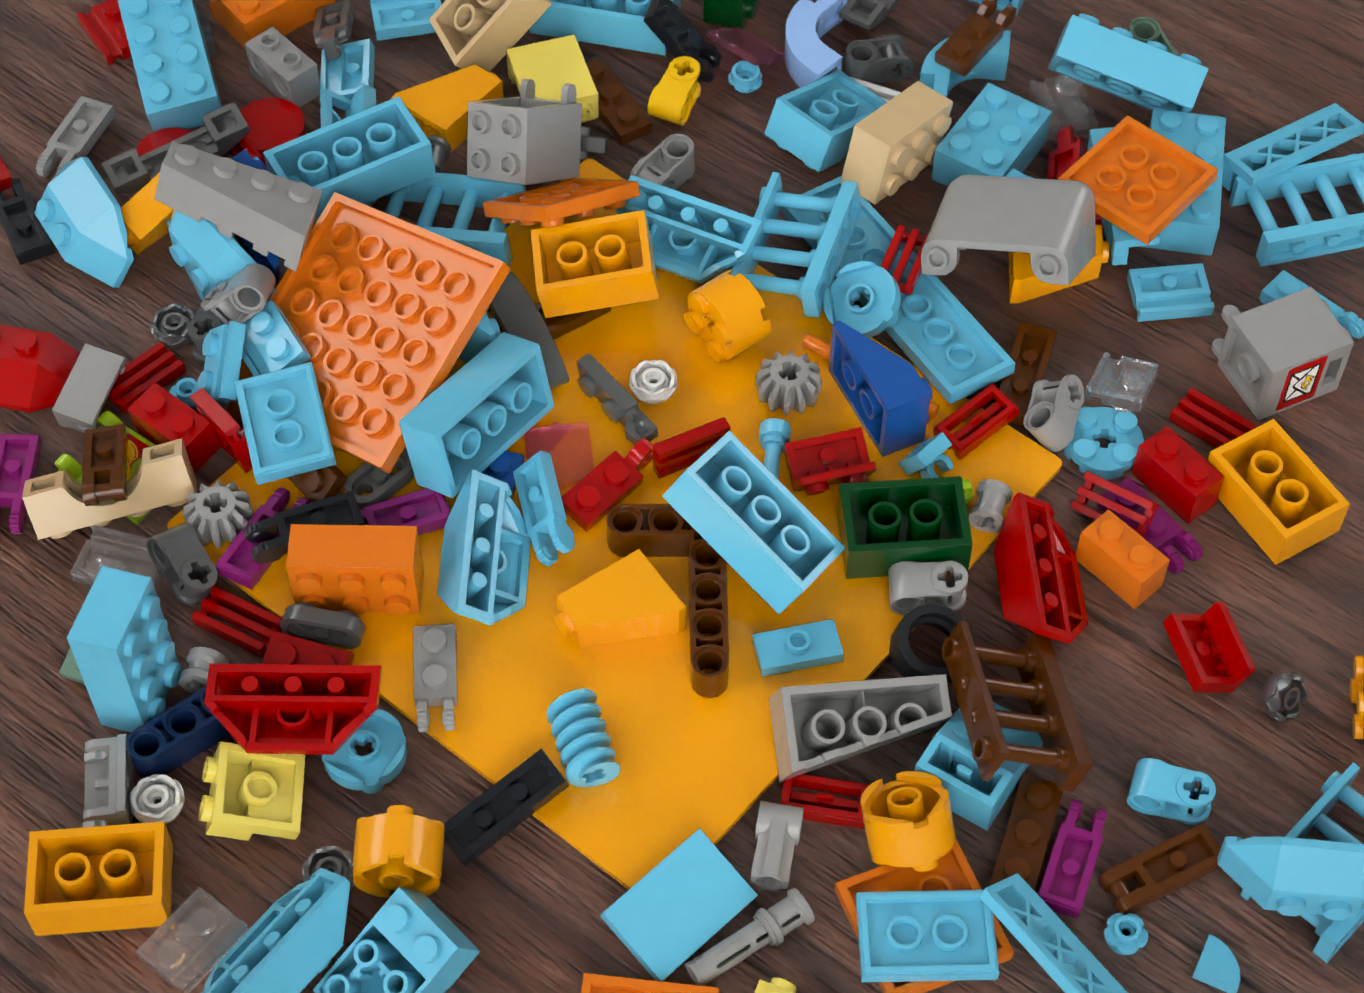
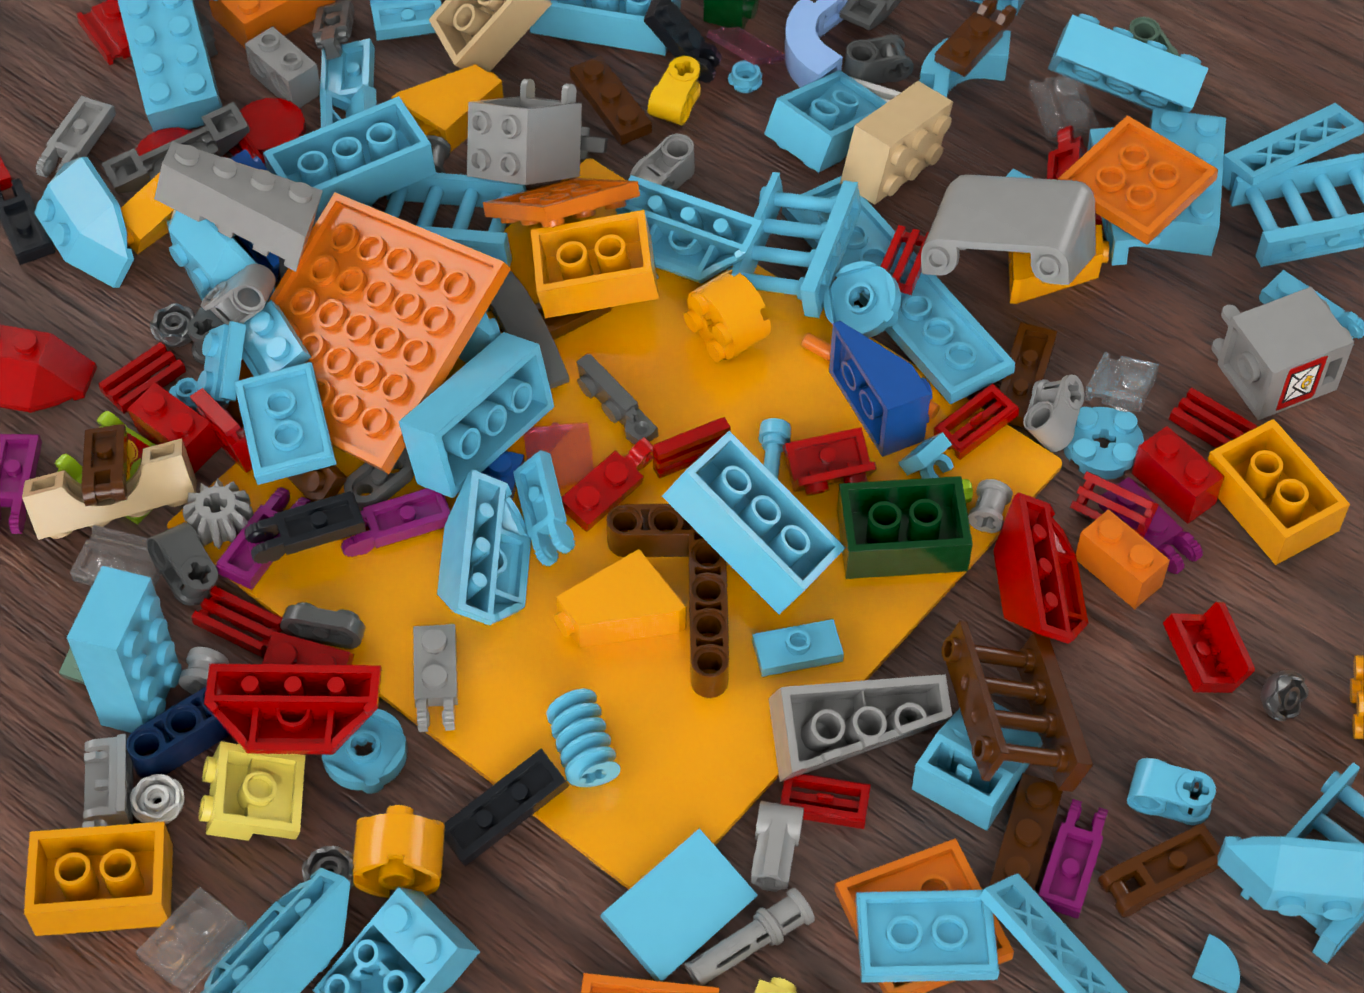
(87, 388): light grey hinge -> none
(356, 567): orange brick -> none
(552, 66): light yellow panel -> none
(653, 371): white plate -> none
(788, 382): light grey gear -> none
(900, 650): black tyre -> none
(908, 821): light orange brick -> none
(926, 583): light grey piece -> none
(992, 137): medium azure brick -> none
(1118, 941): medium azure plate -> none
(1170, 292): medium azure plate -> none

